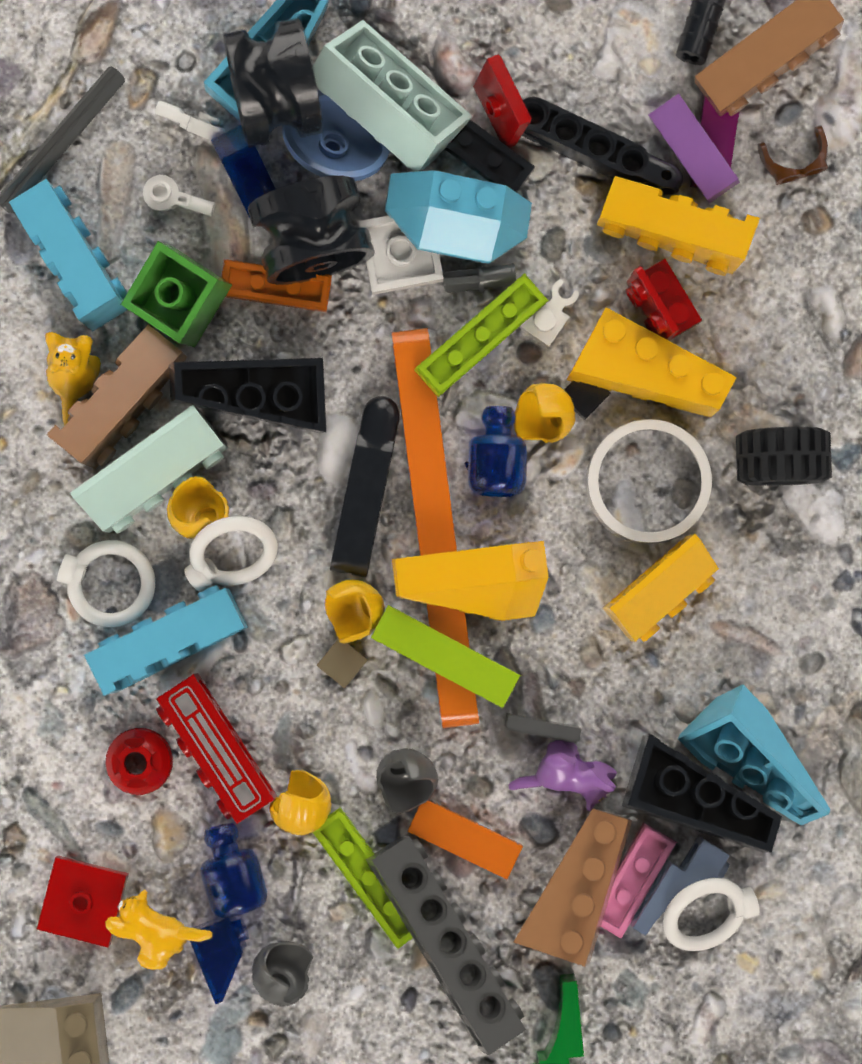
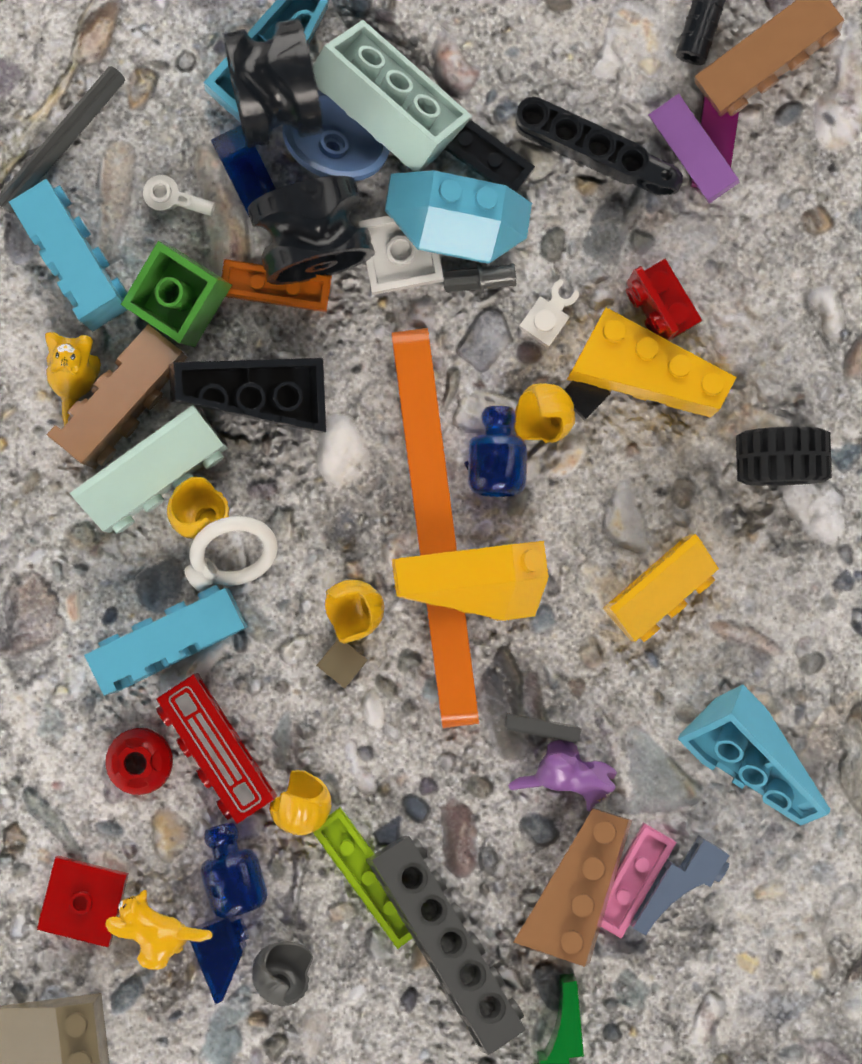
(73, 572): white piece -> none
(203, 126): white plate -> none
(366, 487): black piece -> none
(406, 779): dark grey hair -> none
(445, 656): lime tile -> none
(465, 838): orange tile -> none
(481, 335): lime tile -> none
(502, 101): red plate -> none
(604, 515): white piece -> none
(677, 226): yellow wedge -> none
(686, 794): black wedge -> none
(741, 904): white piece -> none
(783, 174): reddish brown cap -> none

